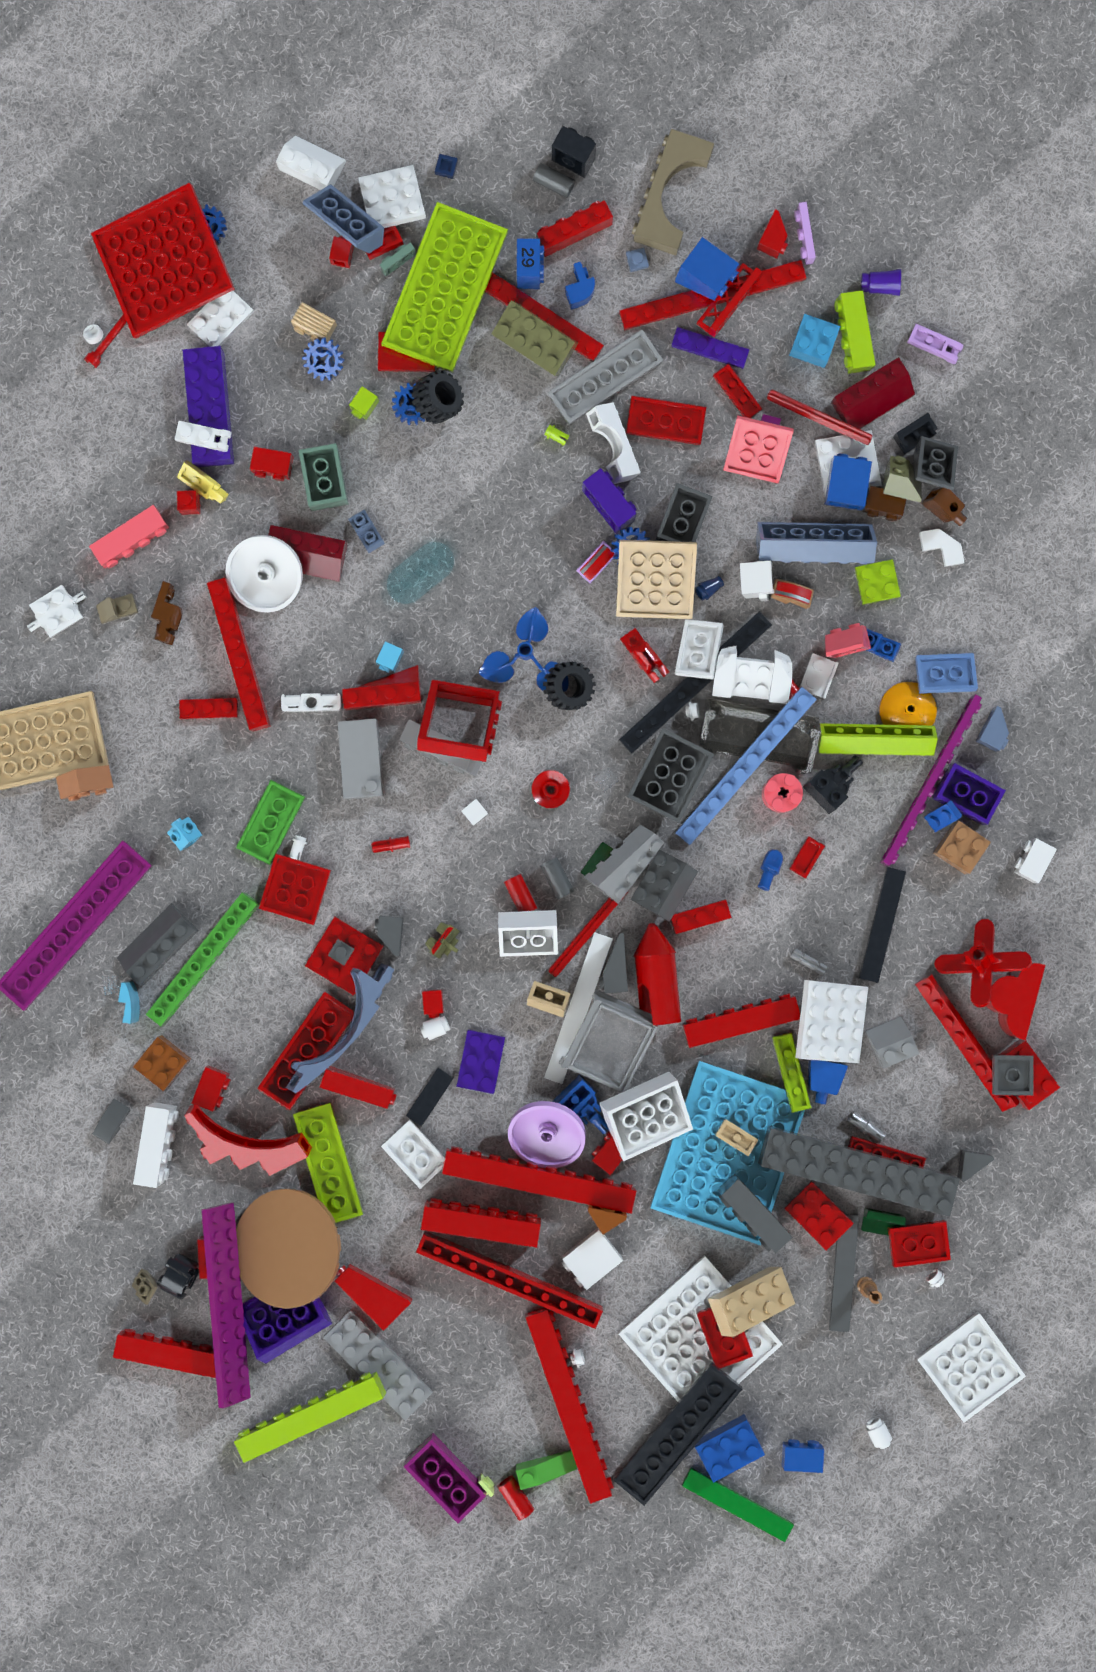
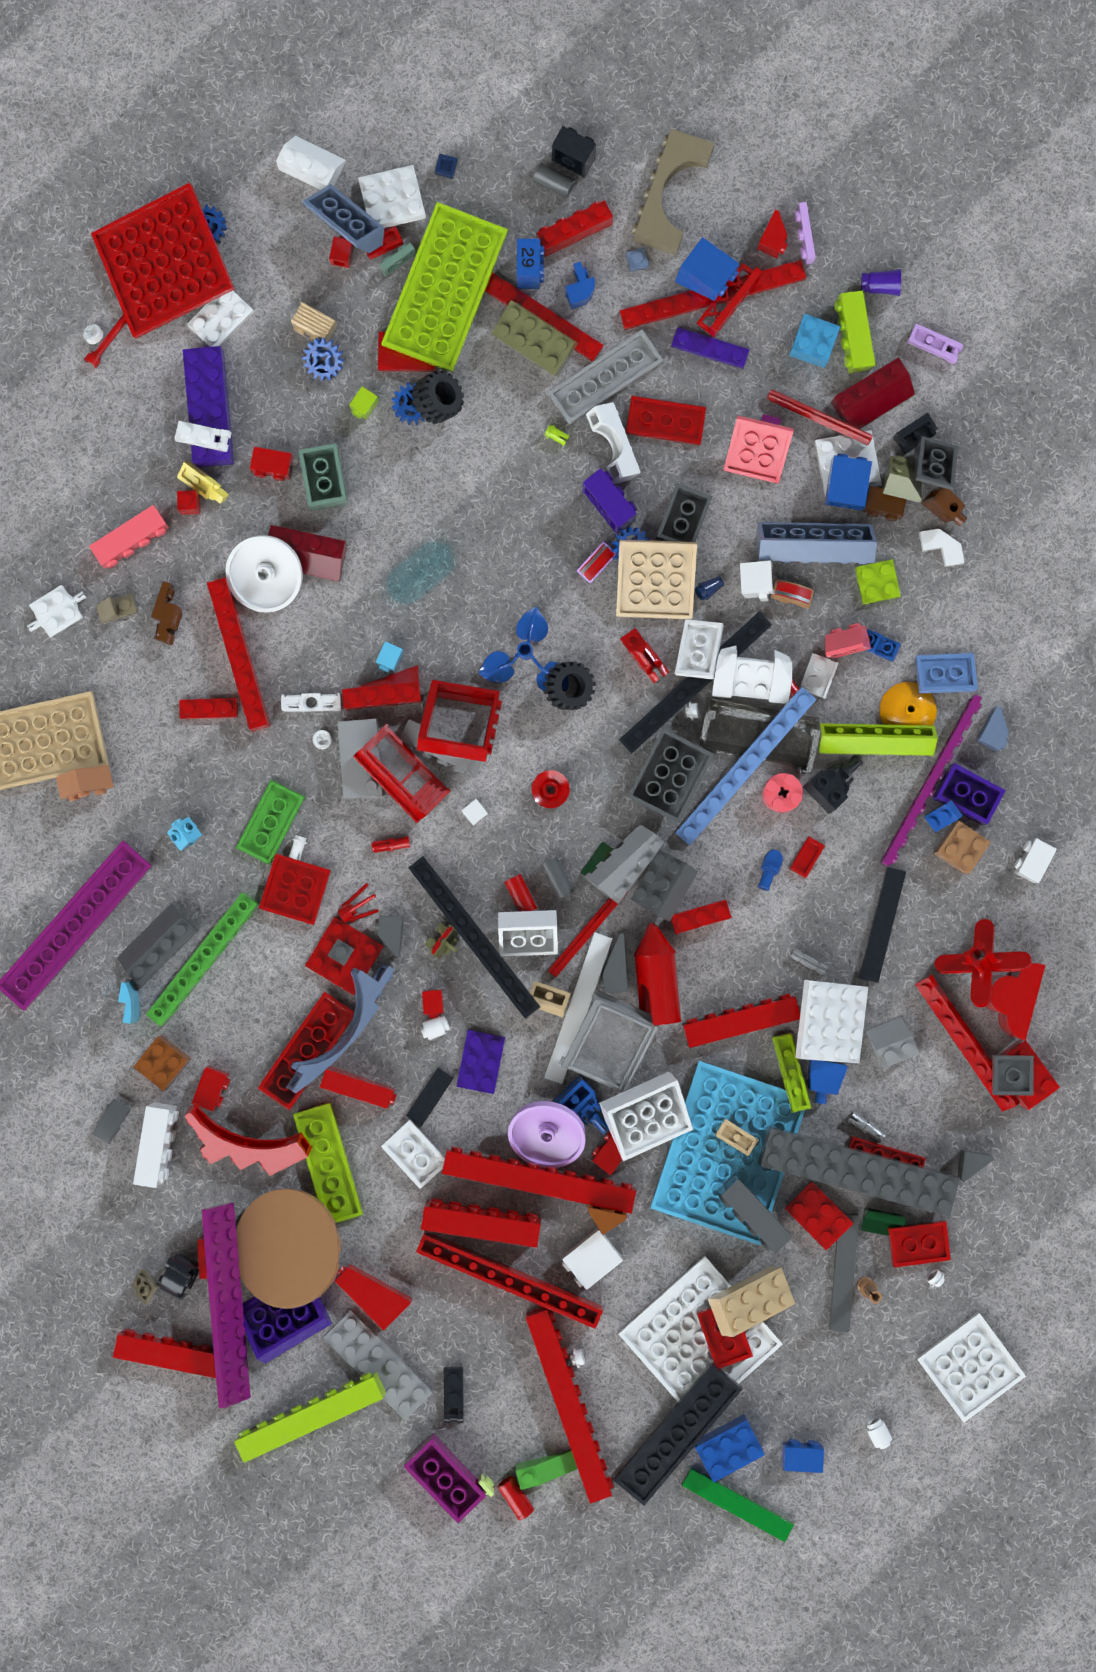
(322, 739): none -> white tile
(348, 912): none -> red plant
(366, 531): sand blue slope -> none
(401, 774): none -> red piece
(453, 1394): none -> black plate
(474, 937): none -> black plate
(737, 392): red tile -> none

